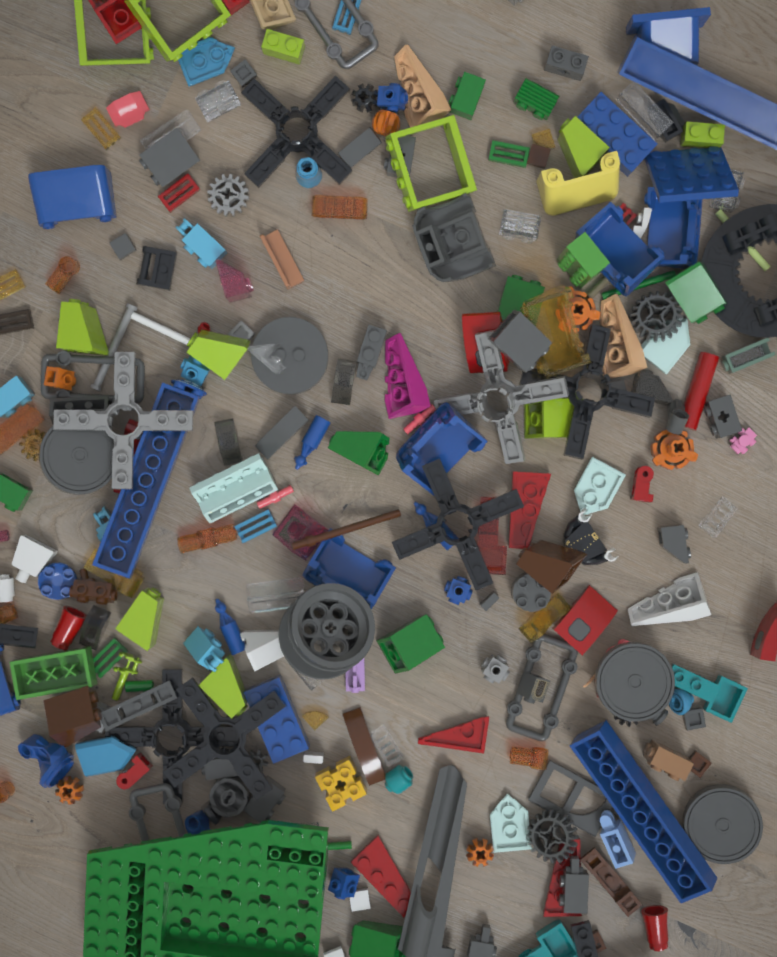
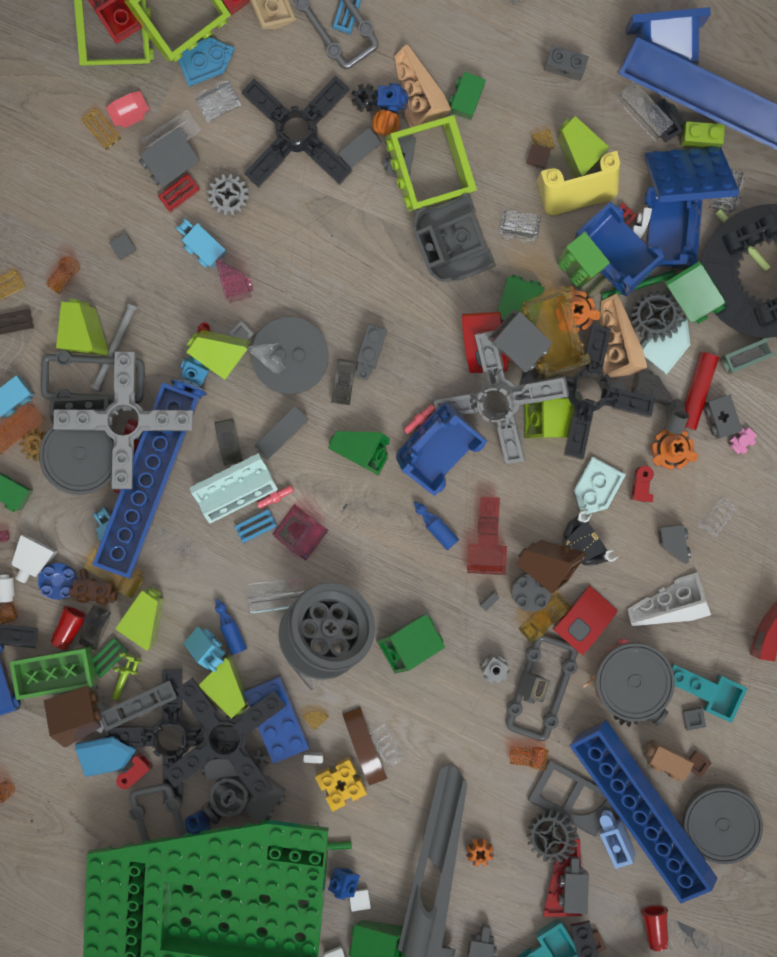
(52, 759): blue piece -> none
(63, 378): orange brick -> none
(70, 796): orange piece -> none
(72, 195): blue windscreen -> none
(139, 686): green axle -> none
(160, 328): white bar -> none
(162, 270): black plate -> none
(207, 538): clear orange piece -> none
(243, 73): dark grey tile -> none
(262, 647): white slope -> none
(282, 259): nougat panel -> none
(283, 46): lime brick -> none
(311, 178): dark azure plant -> none
(311, 540): reddish brown bar -> none
(312, 439): blue wheel -> none
(339, 207): clear orange beam -> none
(345, 566): blue windscreen -> none
(356, 678): lavender hinge -> none
(380, 870): red wing -> none
(398, 779): teal head -> none
(405, 385): dark pink wedge -> none
(451, 586): blue brick -> none
(466, 736): red wing -> none
(477, 516): black piece -> none
(508, 161): green tile -> none
(509, 826): light aqua tile -> none
(522, 521): red wing -> none
(535, 99): green brick -> none
(611, 881): reddish brown slope -> none
(617, 132): blue brick -> none
(681, 701): dark azure brick -> none

